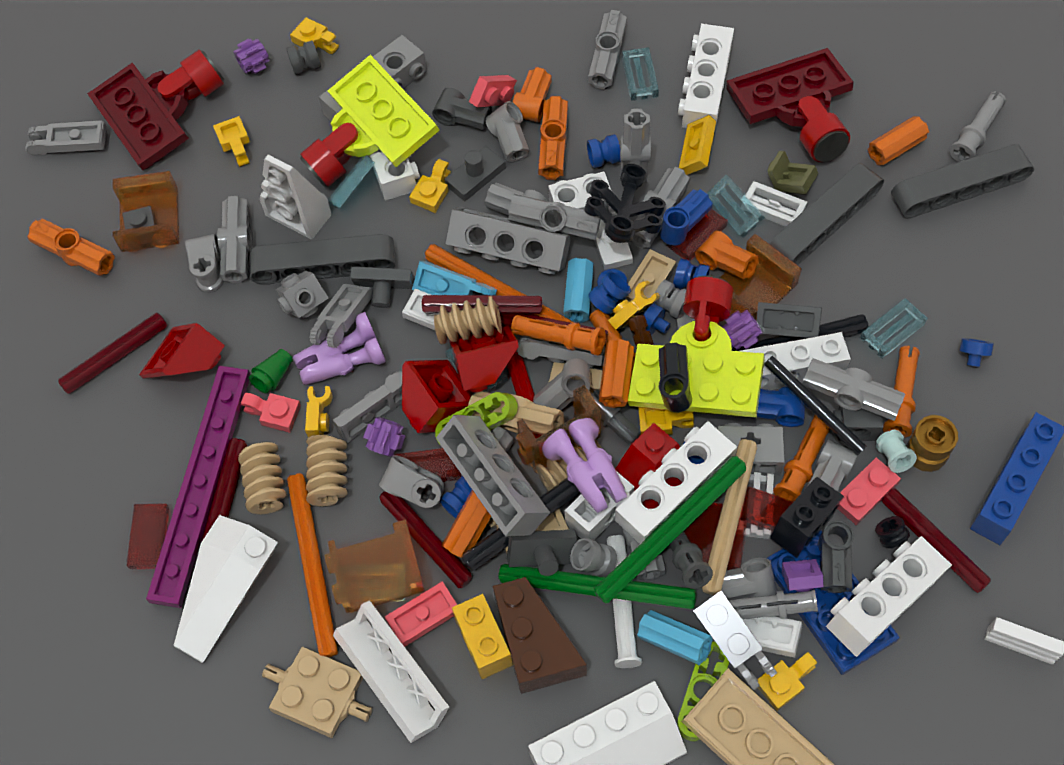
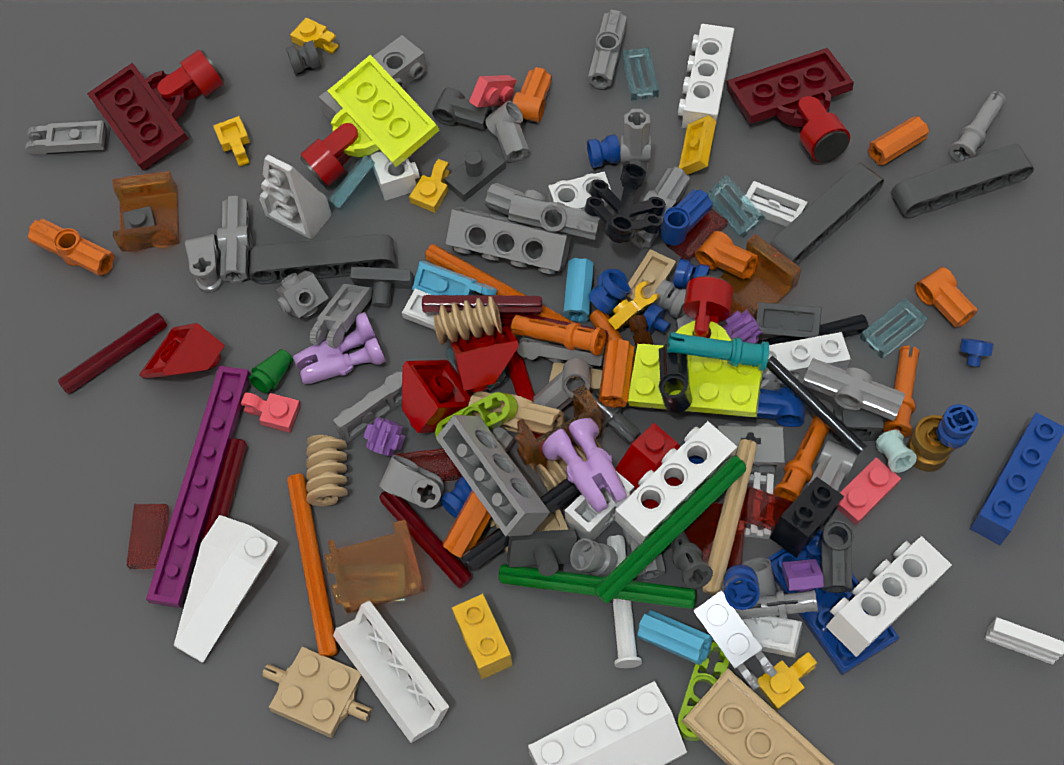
(251, 56): medium lavender gear -> none
(261, 478): tan piece -> none
(316, 420): yellow plate -> none
(422, 614): coral plate -> none
(535, 640): reddish brown wedge -> none
(553, 138): orange piece -> none
(610, 252): white plate -> none
(664, 419): yellow plate -> none
(732, 351): none -> teal pin
(741, 595): none -> blue wheel
(791, 176): olive bracket -> none
(892, 532): black bush -> none
(922, 526): dark red axle -> none
(942, 291): none -> orange piece
(951, 431): none -> blue wheel

